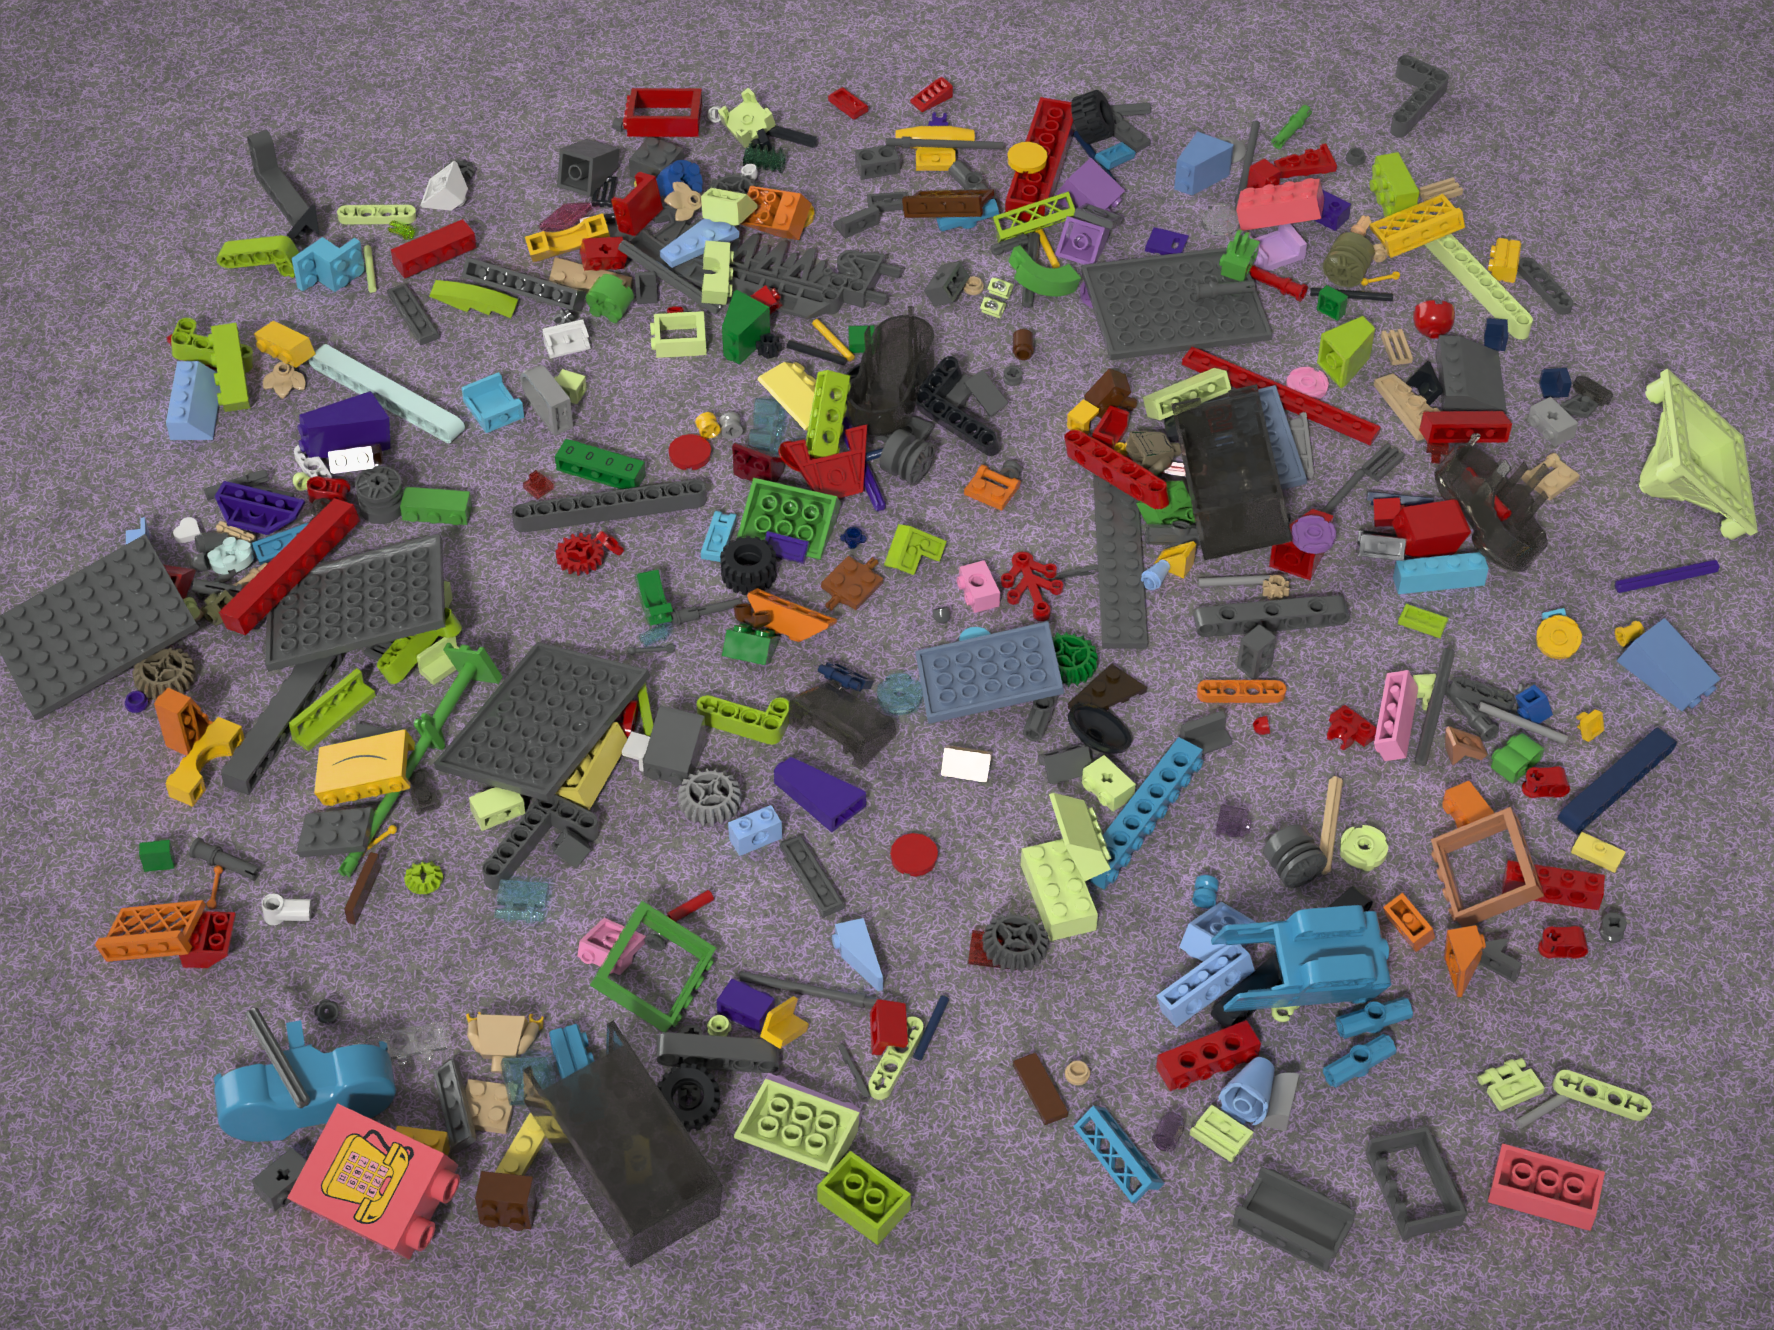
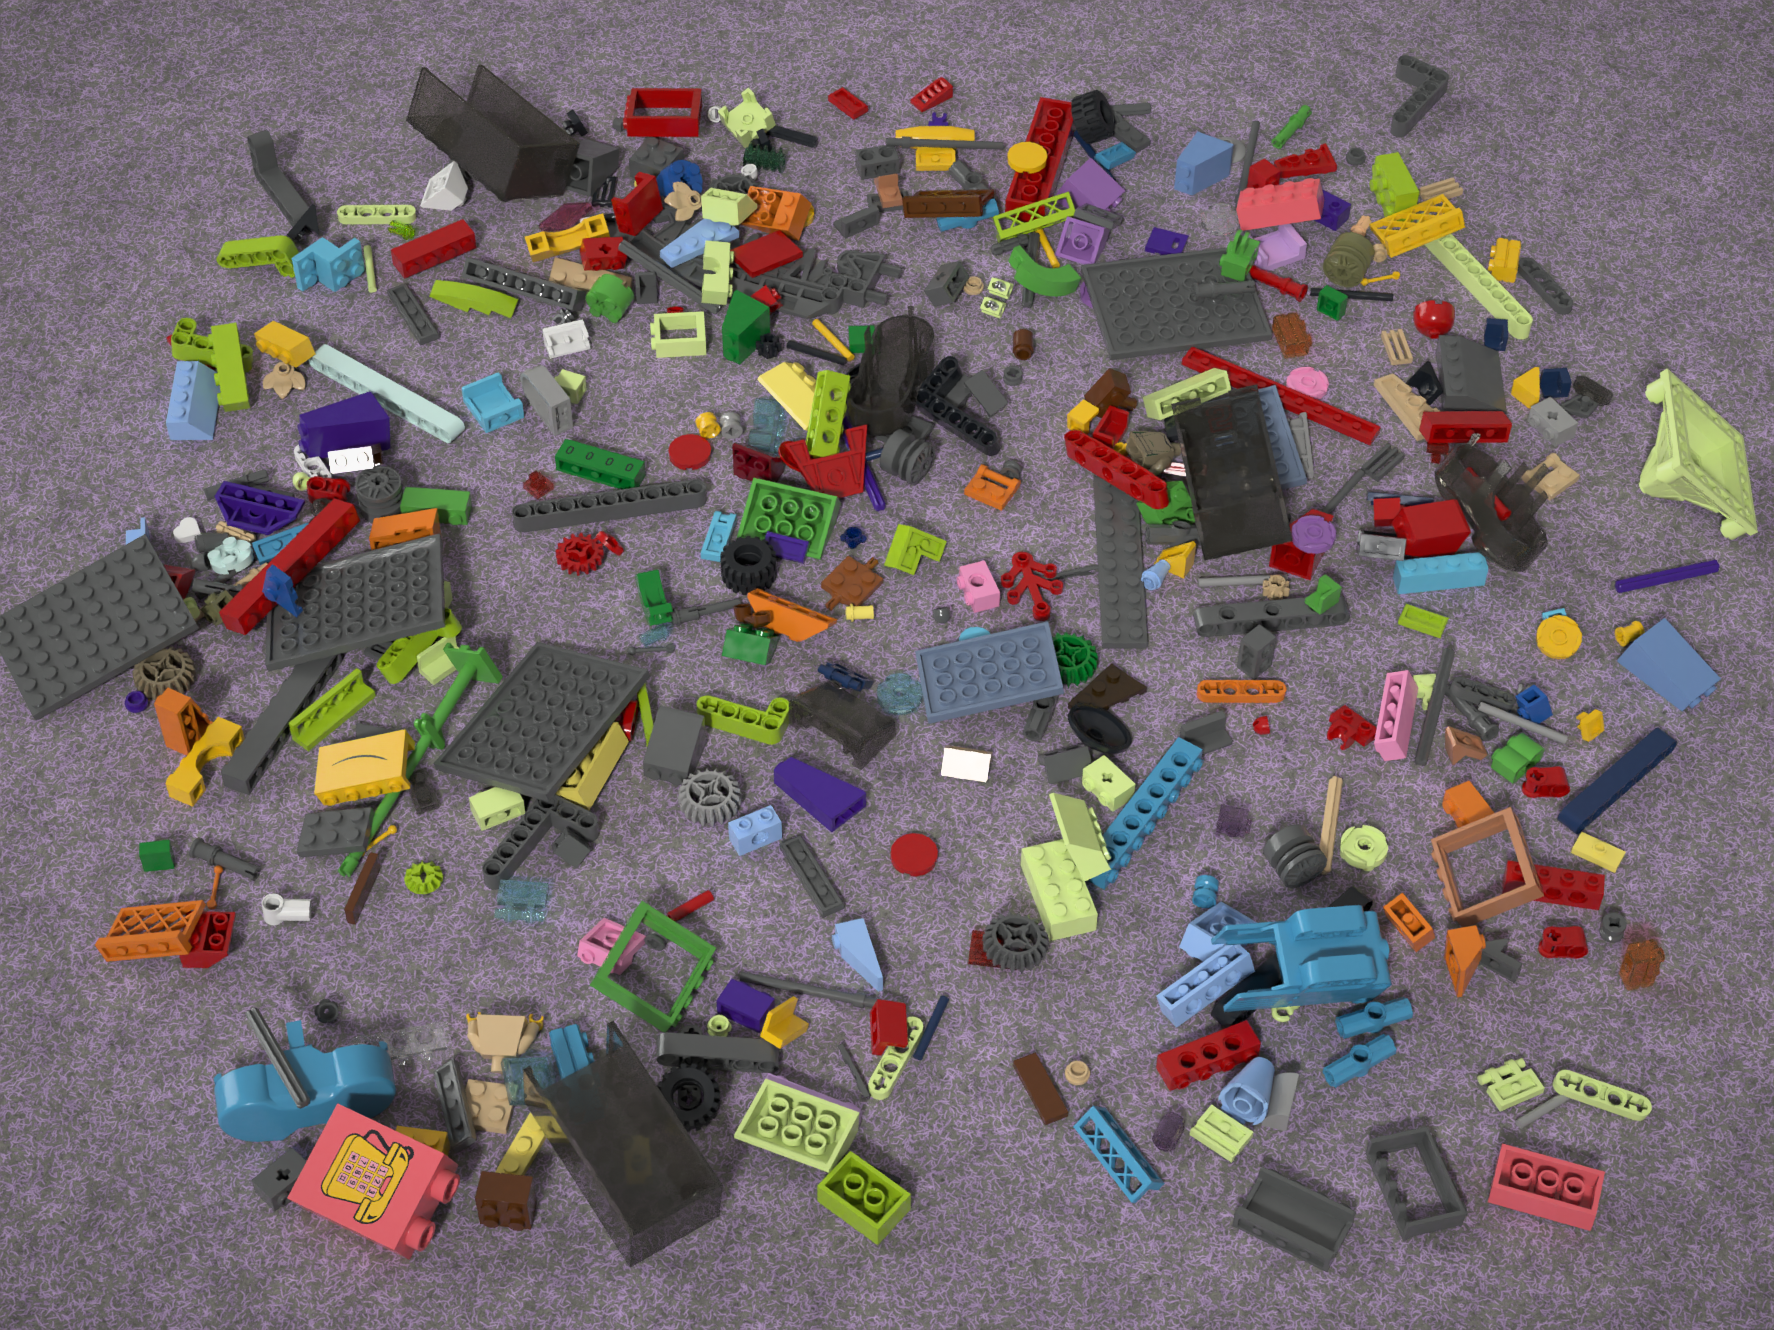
(279, 588): none -> blue wing
(403, 528): none -> orange wedge
(495, 136): none -> clear smoke piece
(574, 124): none -> black tile
(636, 747): white panel -> none
(766, 253): none -> red tile
(859, 612): none -> light yellow pin
(888, 190): none -> nougat slope
(1291, 335): none -> clear orange brick
(1326, 595): none -> bright green panel
(1346, 349): lime slope -> none
(1527, 388): none -> yellow slope
(1641, 964): none -> clear orange brick

